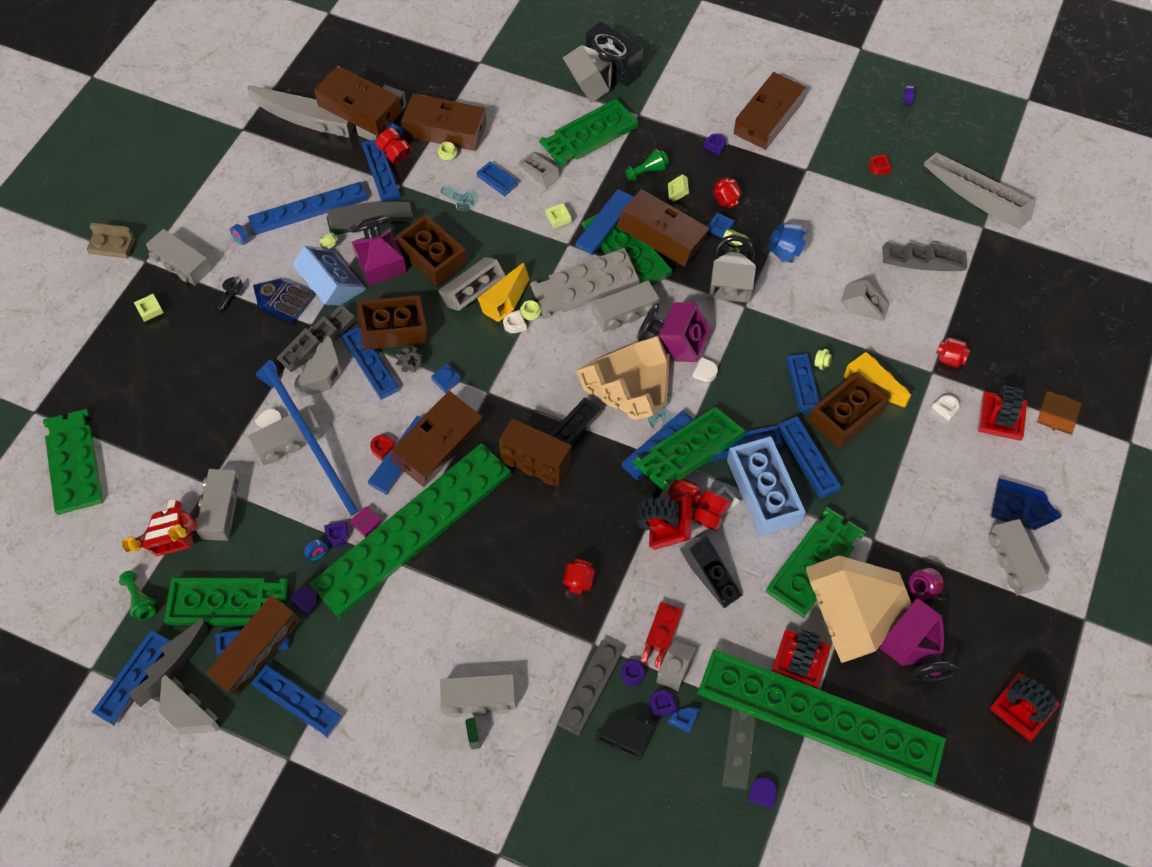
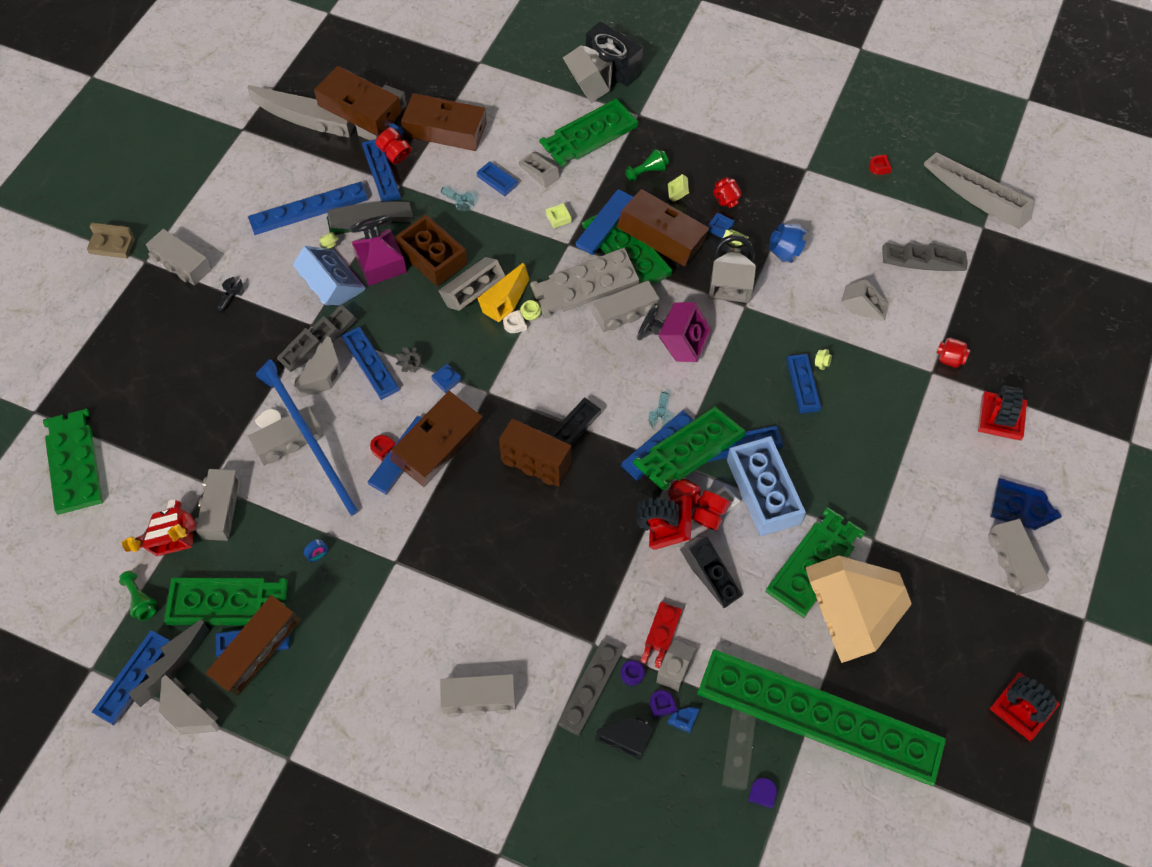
(148, 307): yellowish green plate -> none
(239, 234): blue tile -> none
(282, 298): clear blue tile -> none
(297, 700): blue tile -> none
(305, 599): dark purple tile -> none
(336, 534): dark purple tile -> none
(365, 521): magenta tile -> none
(391, 322): reddish brown brick -> none
(409, 530): green plate -> none
(447, 151): yellowish green plate -> none
(472, 733): dark green tile -> none
(578, 576): red head -> none
(630, 378): tan panel -> none
(705, 371): white tile -> none
(715, 143): dark purple tile -> none
(769, 110): reddish brown brick -> none
(801, 657): plate -> none
(809, 457): blue plate -> none
(848, 410): reddish brown brick -> none
(880, 378): yellow slope -> none
(908, 95): dark purple tile -> none
(920, 639): magenta piece -> none
(925, 583): magenta head -> none
(947, 406): white tile -> none
(1059, 413): clear orange piece -> none

